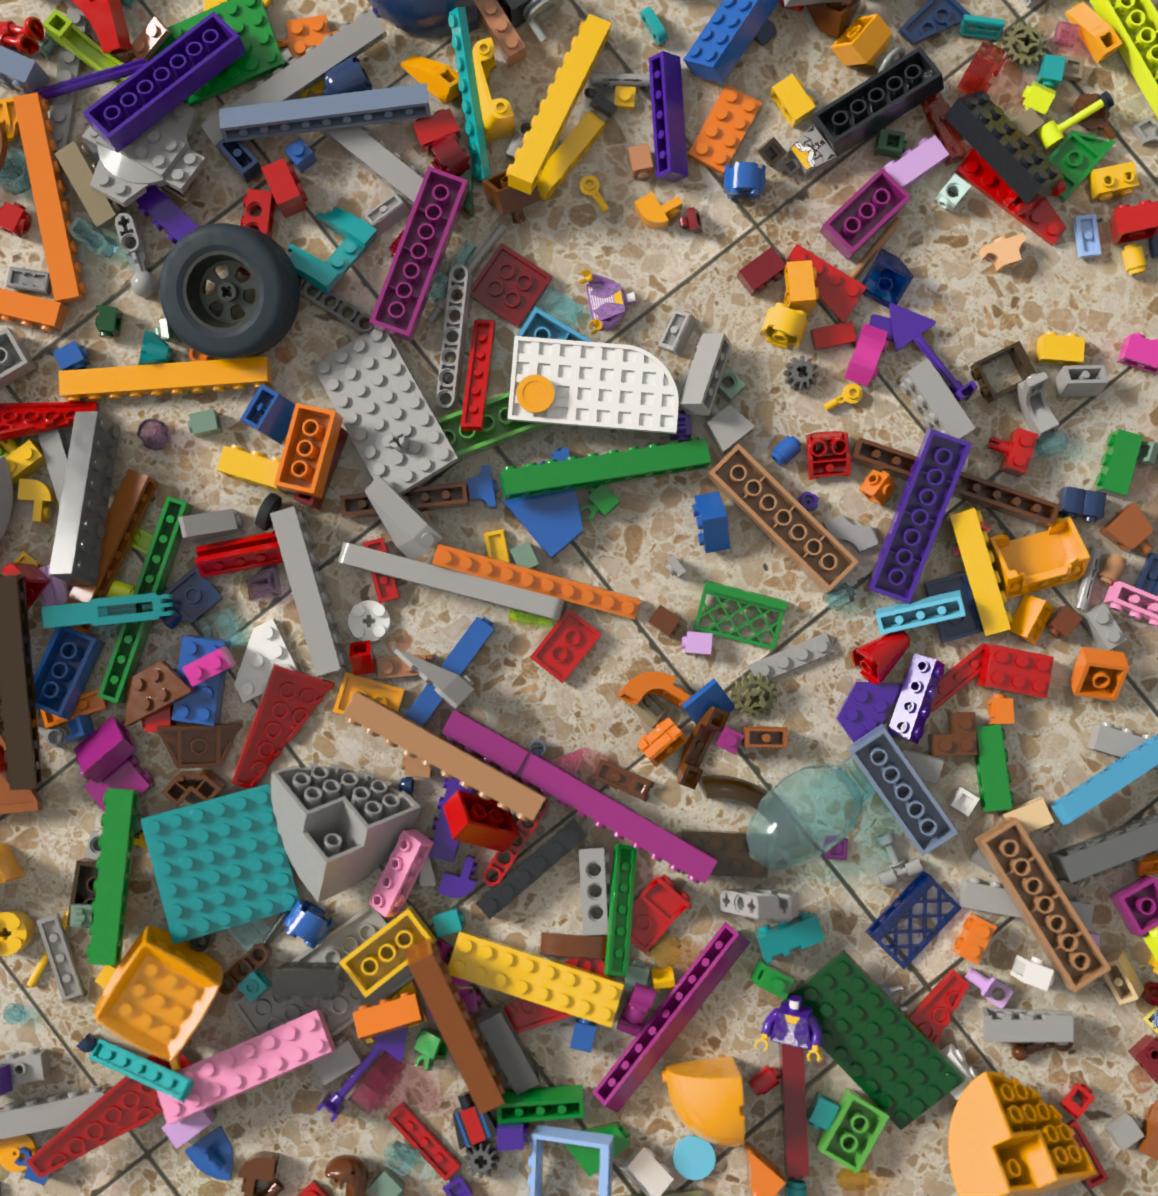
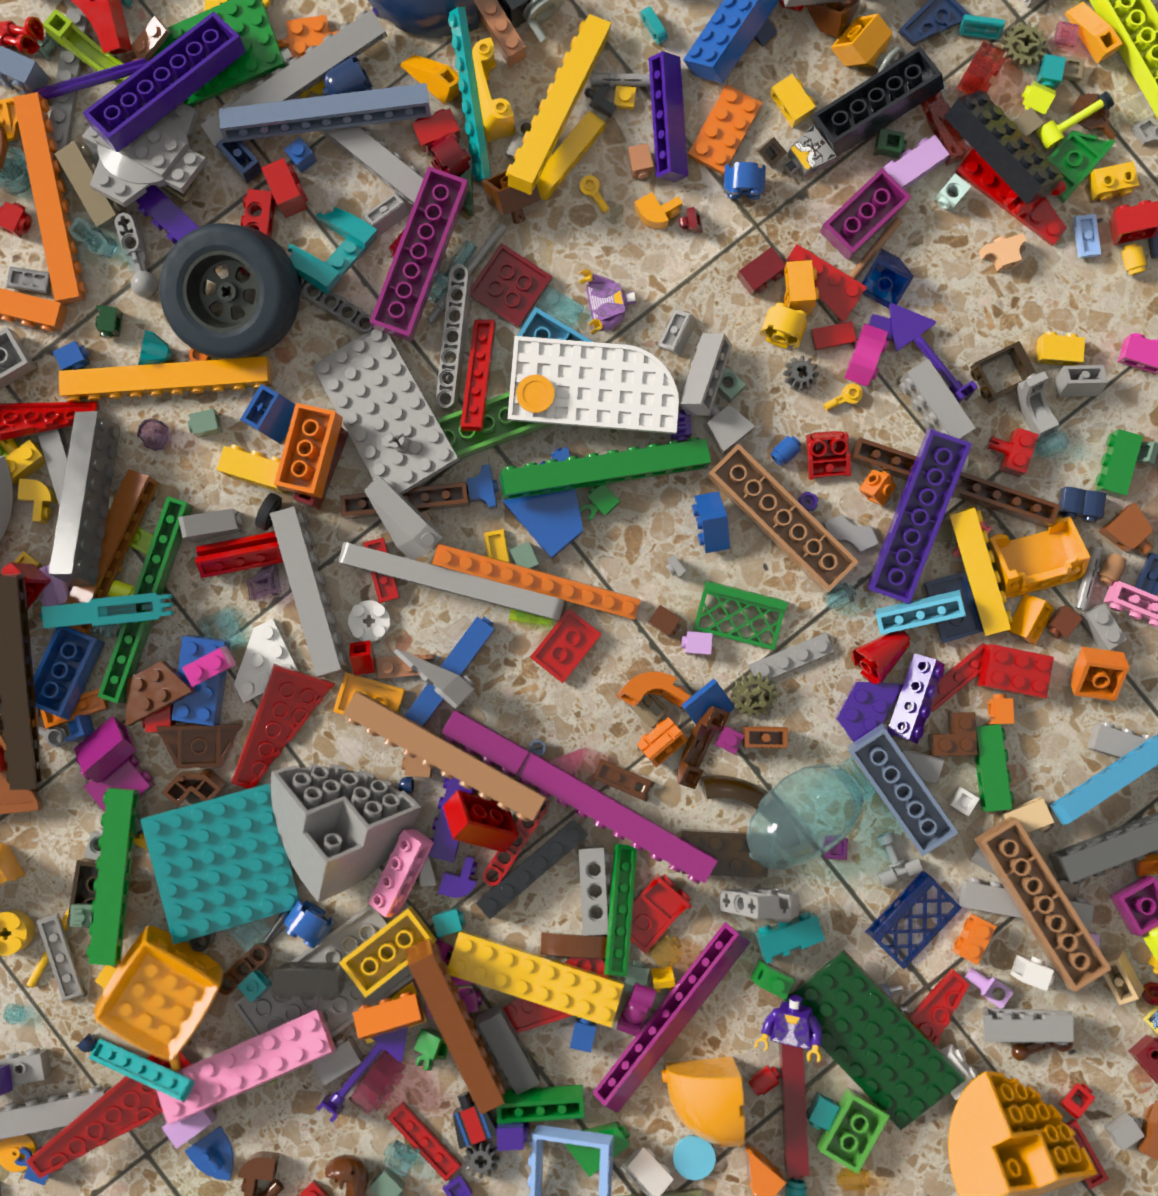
(166, 332): sand green tile -> none
(191, 599): dark blue plate -> none

